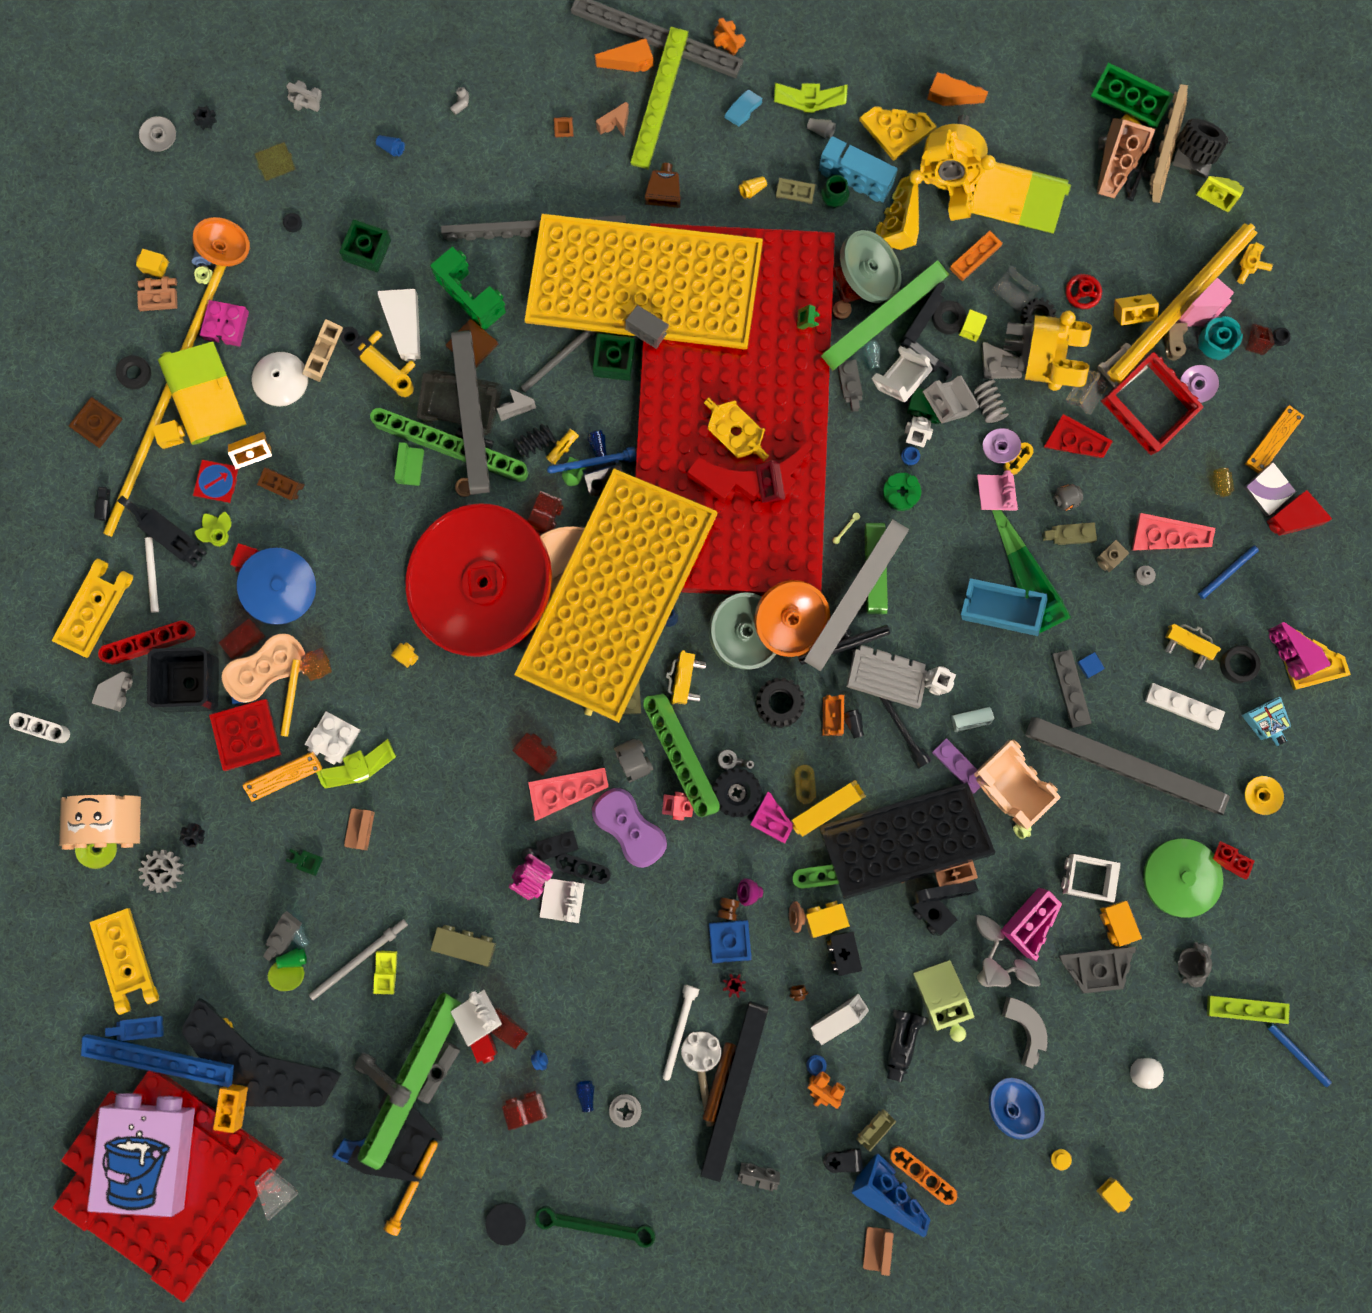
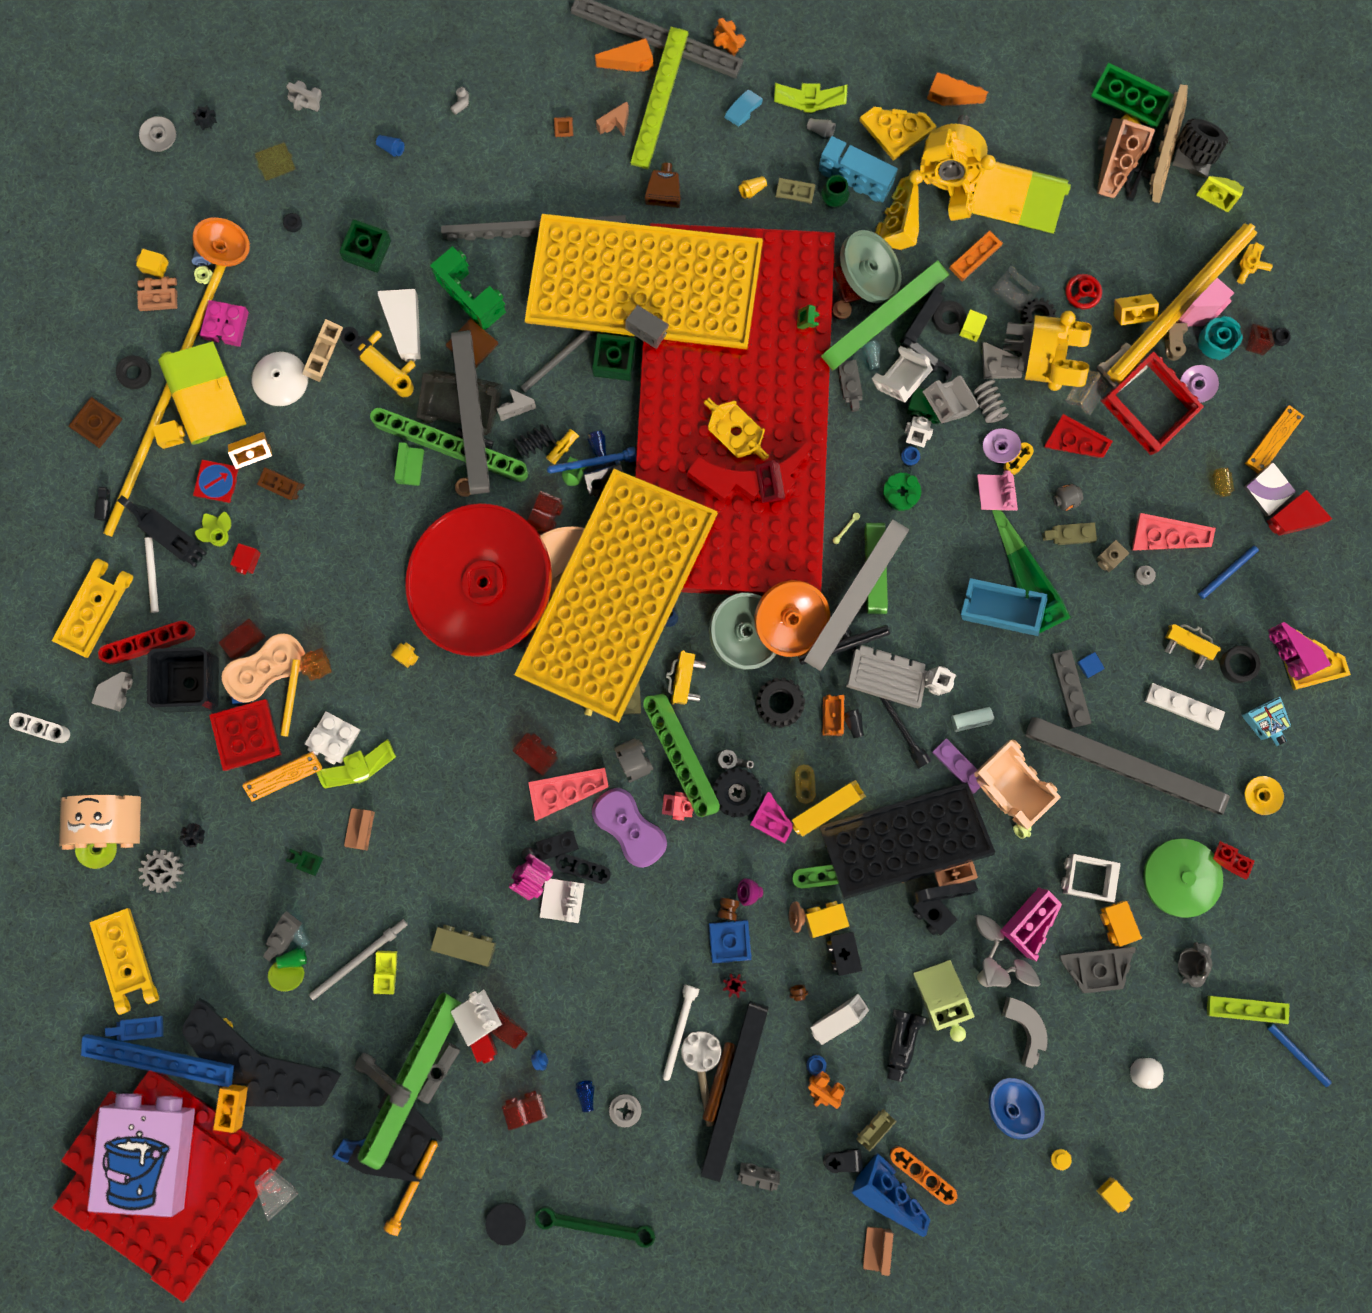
(276, 586): blue dish -> none

